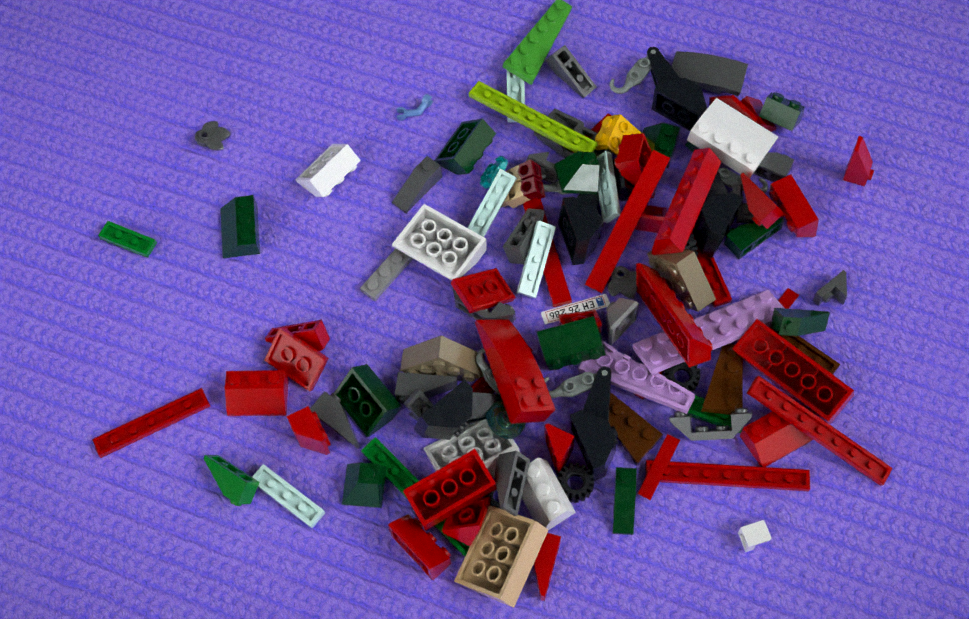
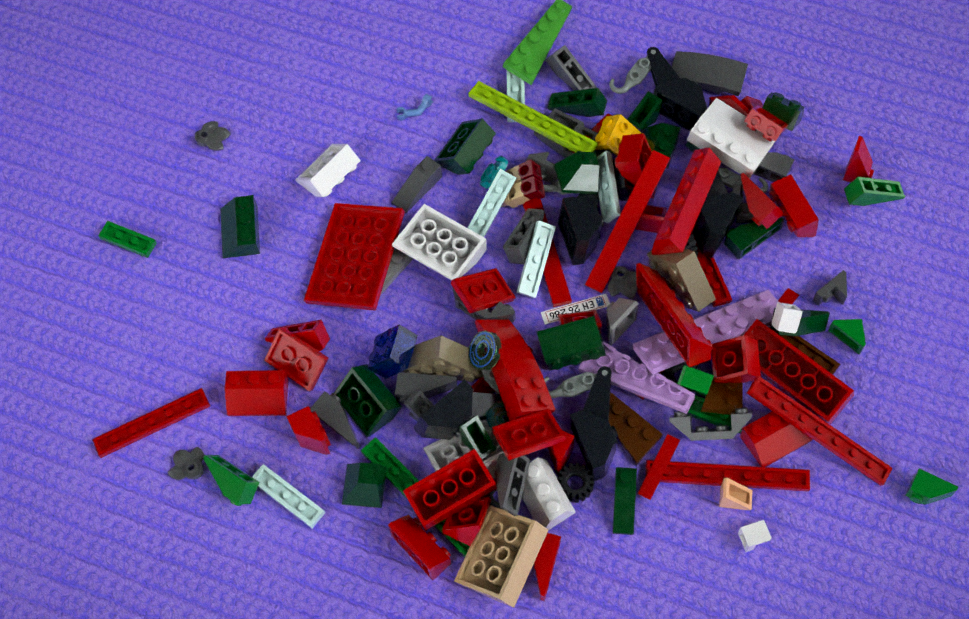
(185, 462): none -> dark grey plate
(354, 256): none -> red plate
(392, 351): none -> clear blue brick
(476, 350): none -> tile
(476, 437): none -> dark green slope
(528, 434): none -> red tile
(579, 102): none -> dark green slope
(646, 111): none -> dark green slope
(695, 380): none -> green slope
(735, 360): none -> red slope
(735, 495): none -> light nougat slope
(766, 123): none -> red plate
(786, 317): none -> white panel
(849, 332): none -> green slope
(872, 191): none -> green slope
(929, 488): none -> green slope

